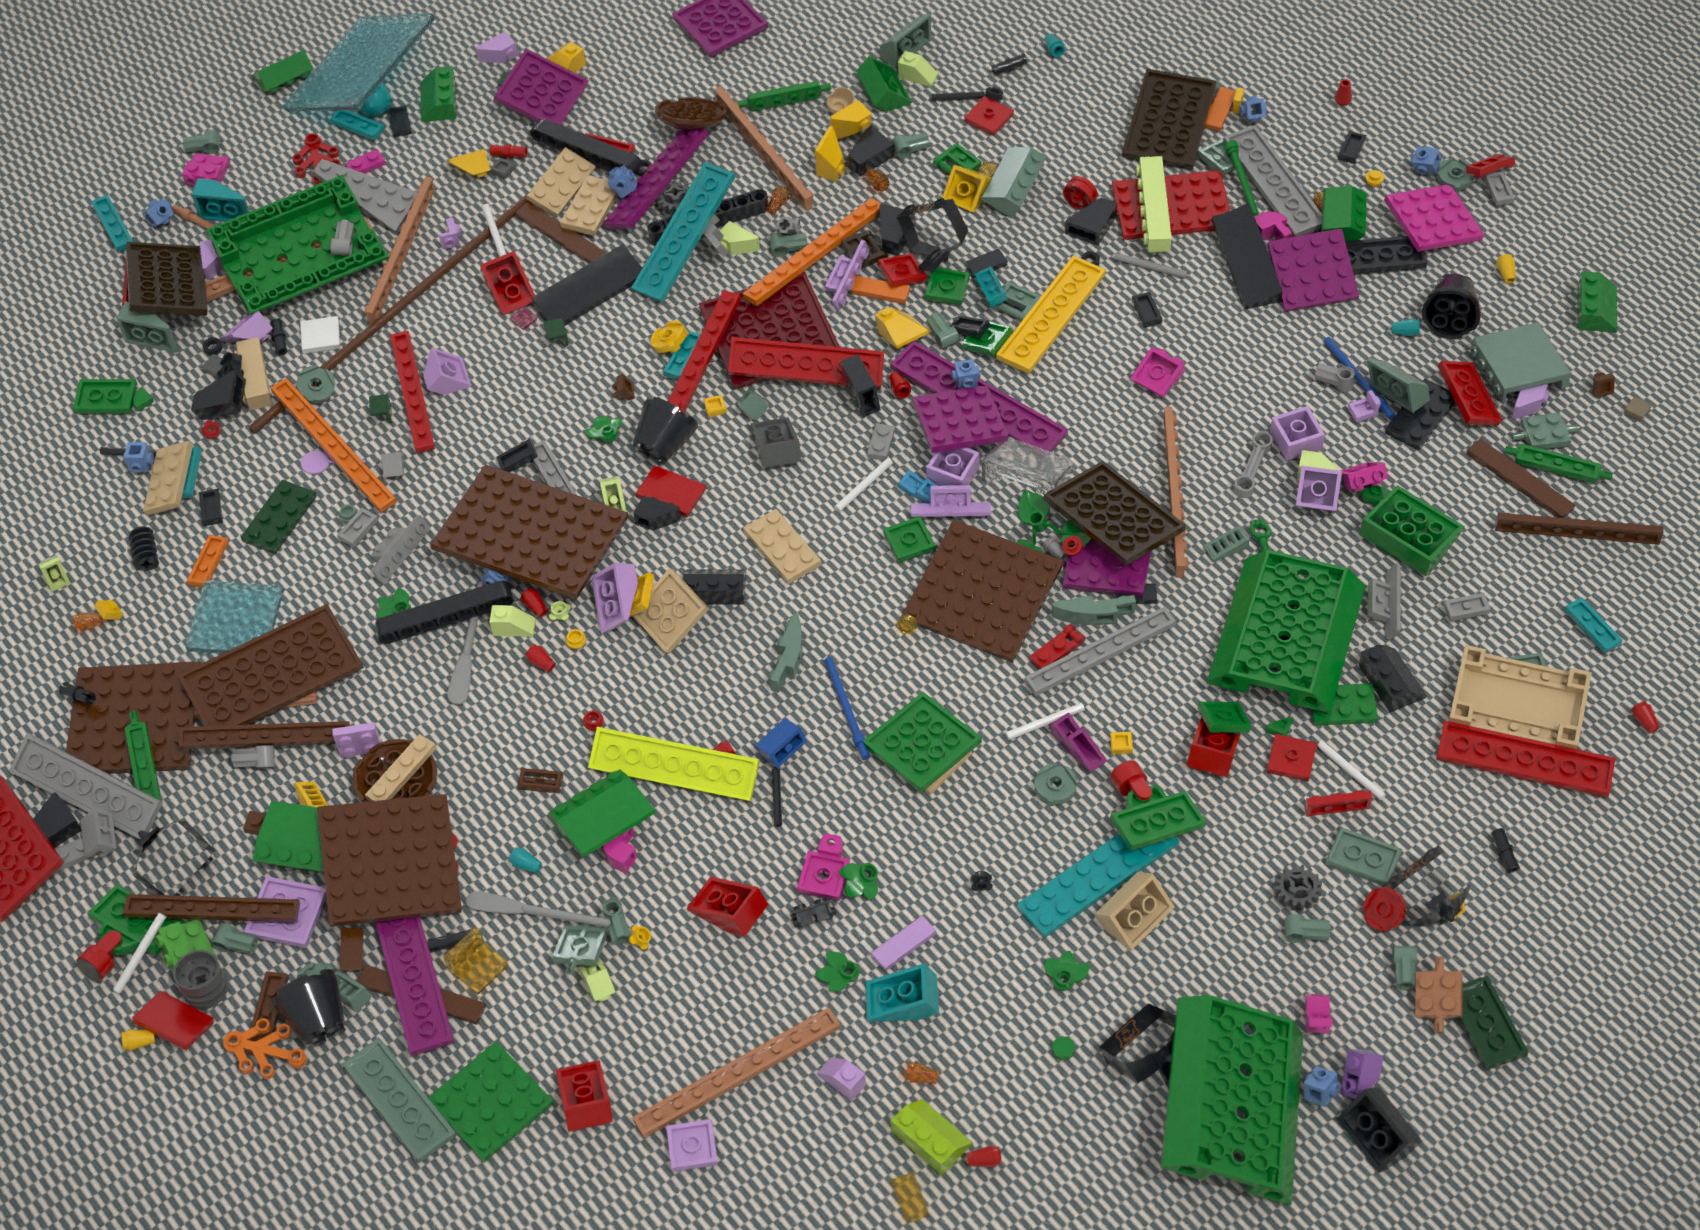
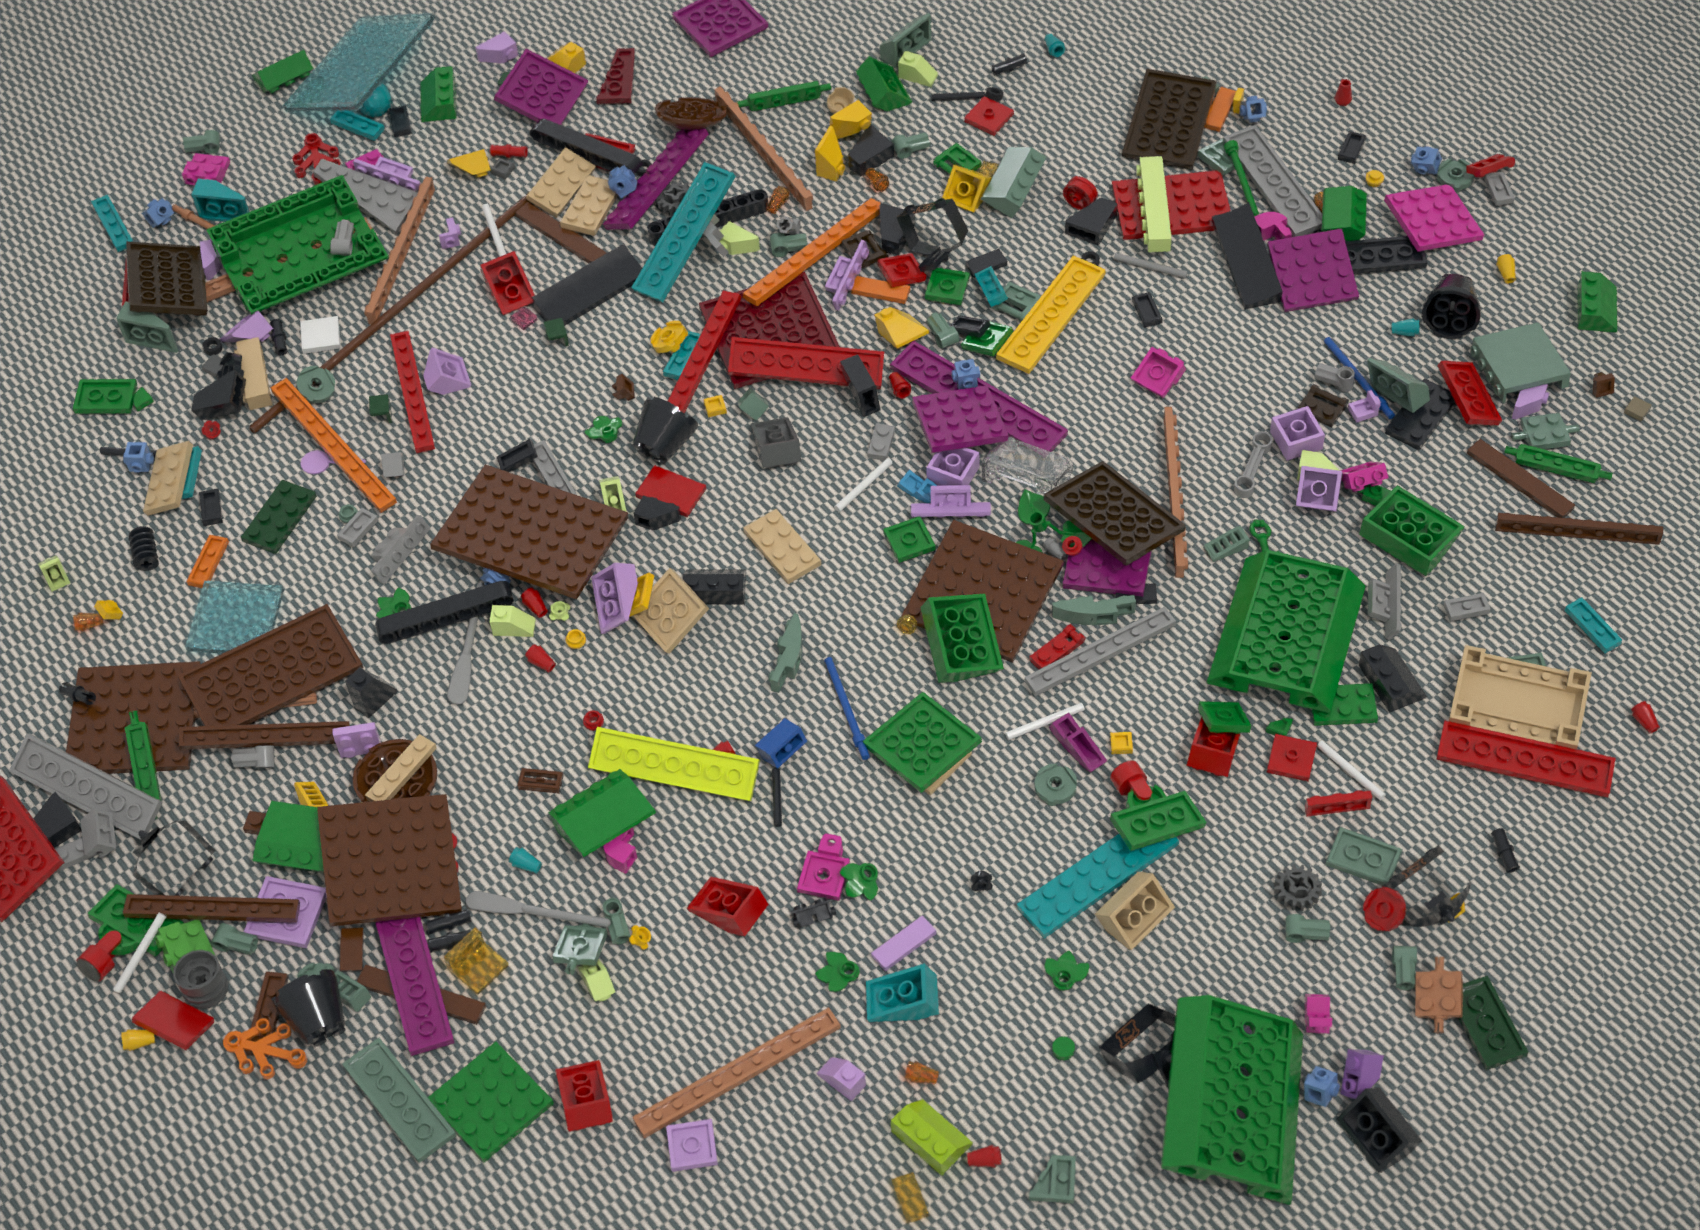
(368, 691): none -> black slope
(389, 171): none -> lavender bracket
(449, 921): none -> black pin
(619, 79): none -> dark red wing
(961, 637): none -> green slope
(1056, 1181): none -> sand green wing
(1323, 411): none -> dark brown plate

